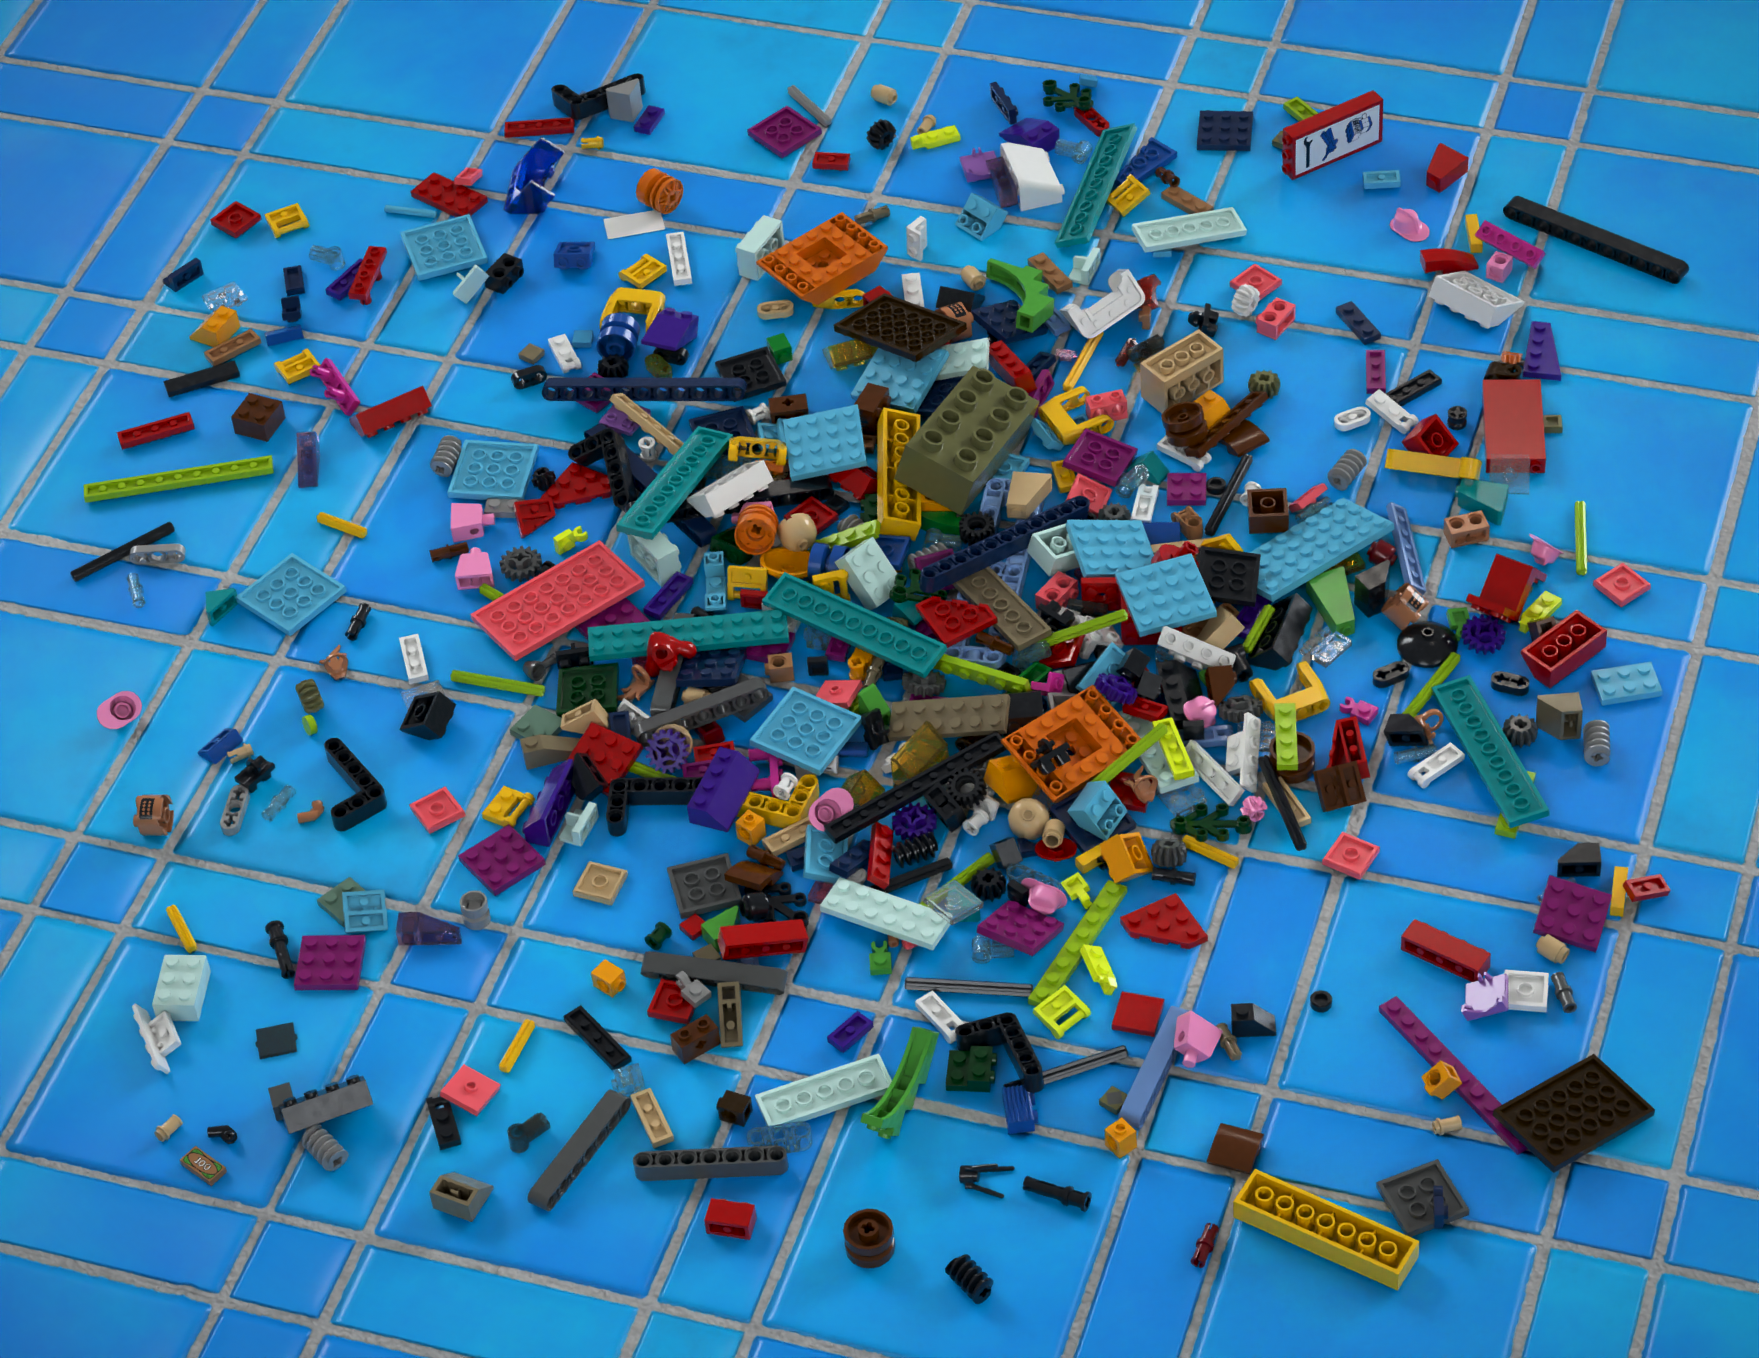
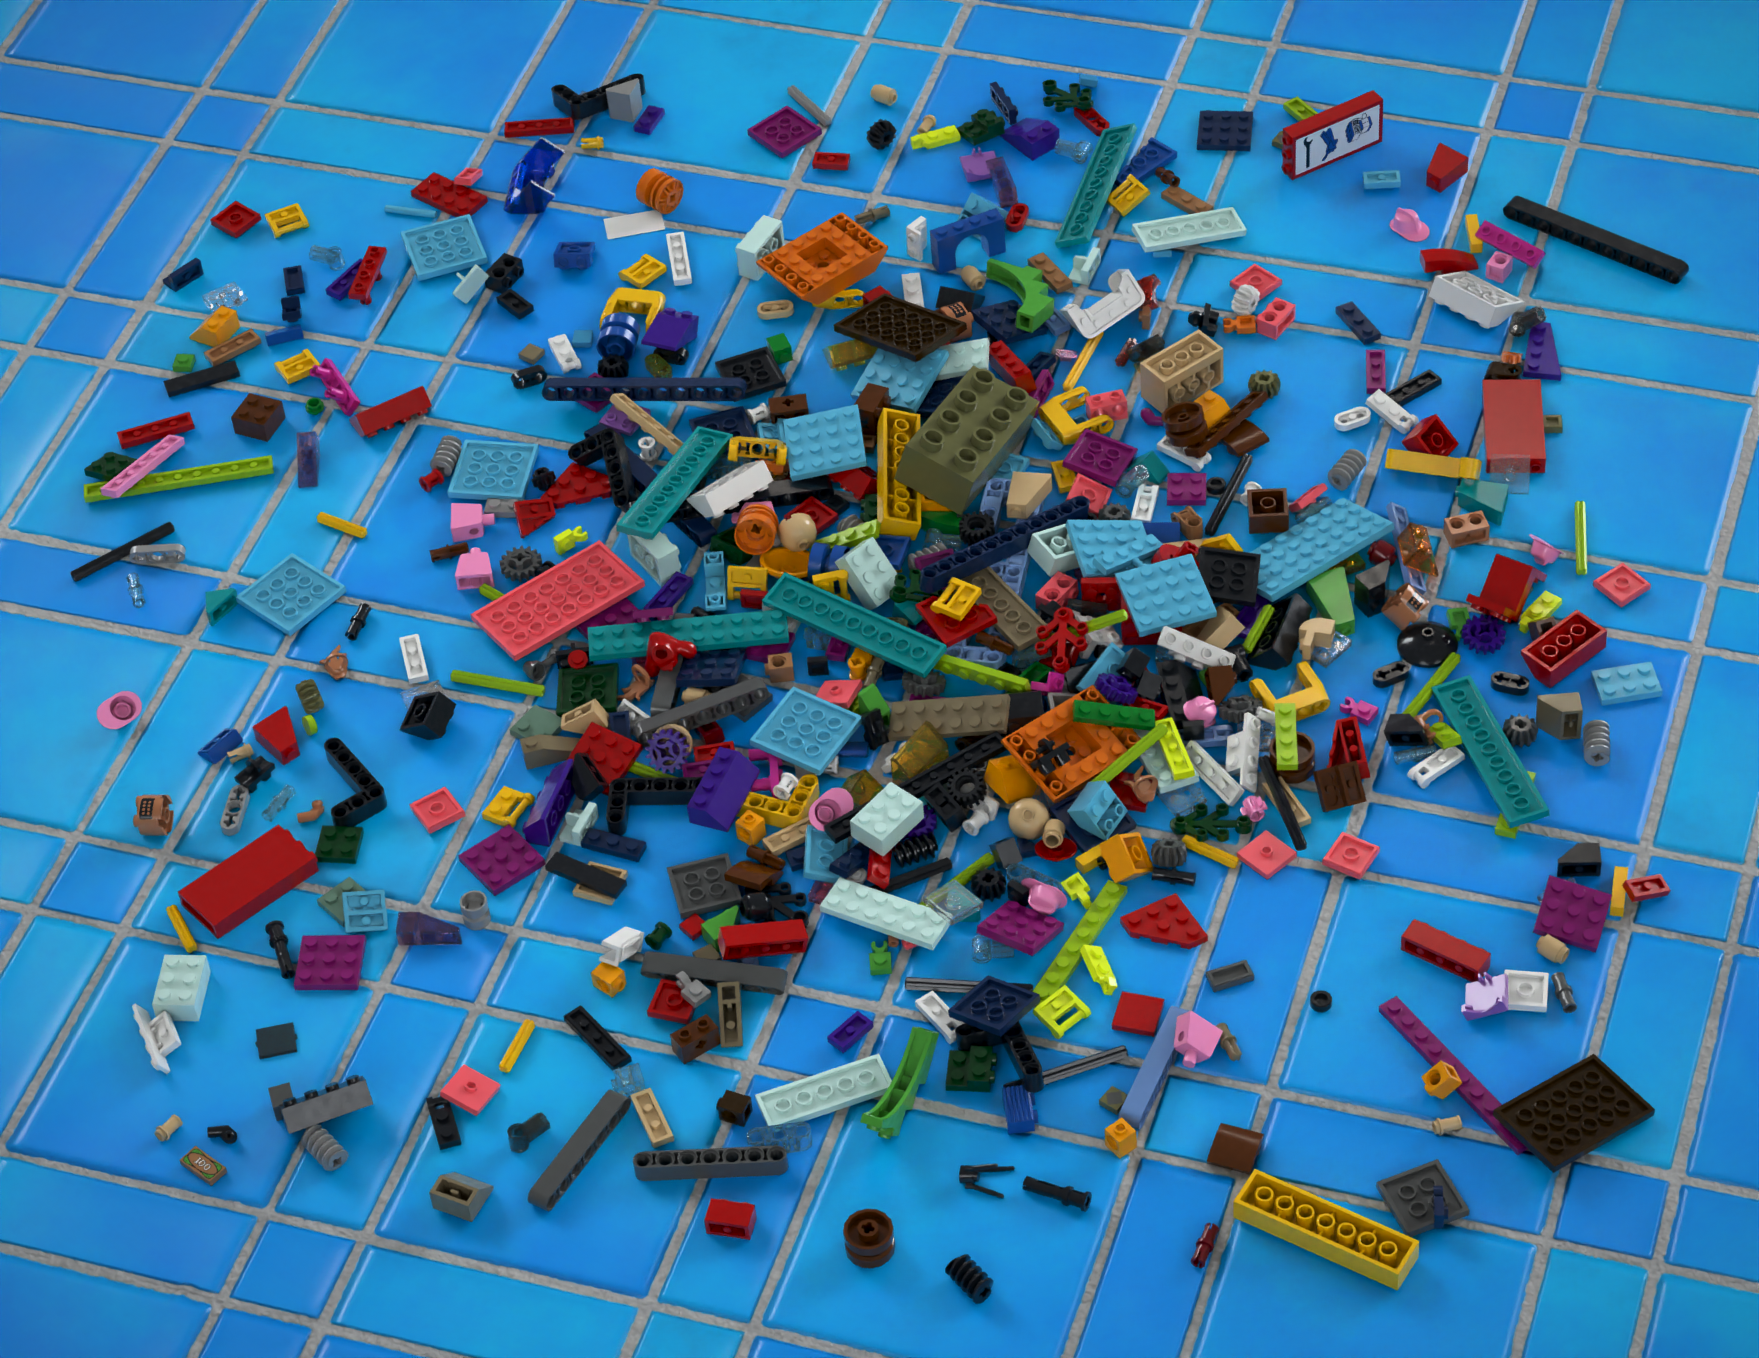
(108, 466): none -> dark green plate
(142, 466): none -> bright pink plate
(183, 362): none -> bright green plate
(248, 881): none -> red brick
(278, 736): none -> red slope
(314, 406): none -> green plate
(339, 844): none -> dark green plate
(431, 480): none -> red bush
(515, 304): none -> black plate
(577, 659): none -> red plate
(586, 875): none -> black tile
(613, 844): none -> dark blue plate
(623, 945): none -> white window
(645, 614): none -> magenta plate
(886, 819): none -> light aqua brick
(948, 237): none -> blue arch
(961, 600): none -> yellow plate
(983, 127): none -> dark green plate
(994, 1005): none -> dark blue plate
(1017, 217): none -> red plate
(1032, 175): white windscreen -> none
(1062, 618): none -> red plant
(1113, 715): none -> green plate
(1127, 555): none -> medium azure plate
(1150, 418): none -> magenta arm
(1229, 975): none -> dark grey tile
(1242, 324): none -> orange plate
(1251, 1021): black slope -> none
(1265, 715): none -> white pin
(1266, 854): none -> coral plate
(1315, 633): none -> tan brick
(1417, 549): none -> clear orange slope
(1445, 735): none -> lime plate
(1457, 418): black wheel -> none
(1523, 321): none -> clear smoke piece

